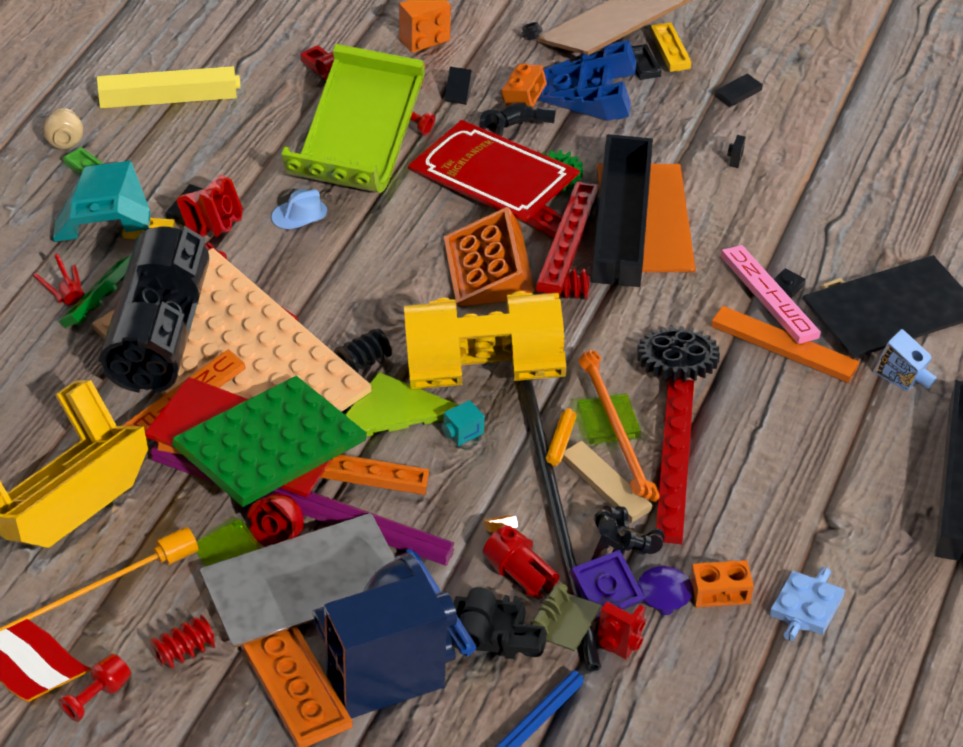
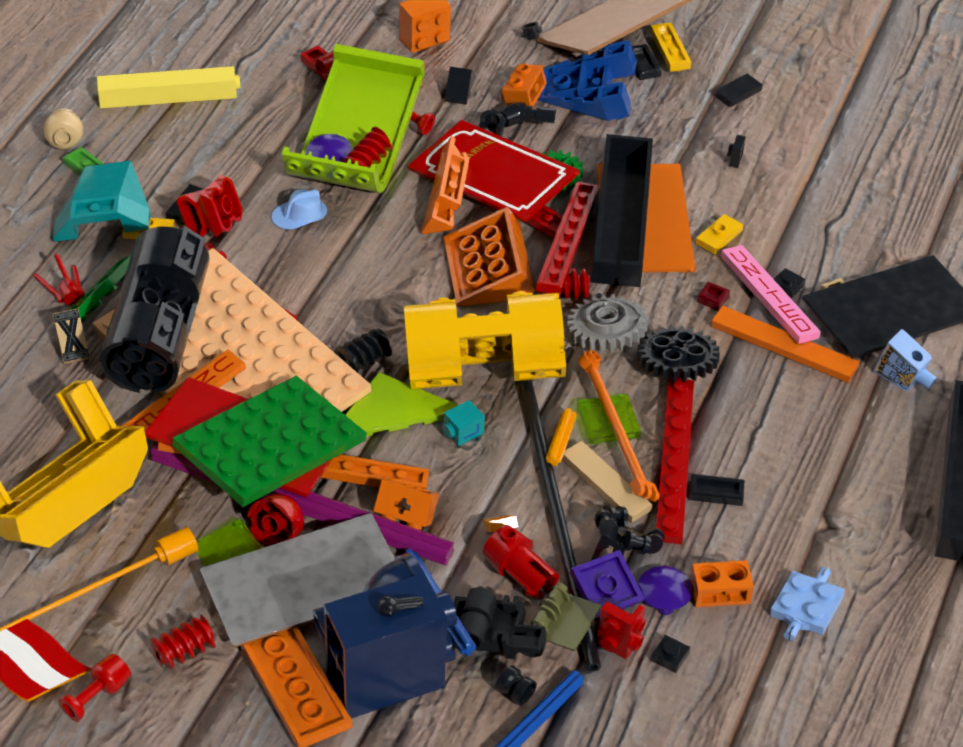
(71, 336): none -> tile
(330, 145): none -> dark purple dish
(370, 148): none -> red piece
(389, 606): none -> black piece
(421, 501): none -> orange brick
(446, 190): none -> orange wedge
(516, 685): none -> black wheel
(607, 323): none -> light grey gear
(670, 653): none -> black plate
(713, 296): none -> dark red tile
(716, 489): none -> black tile
(719, 234): none -> yellow plate

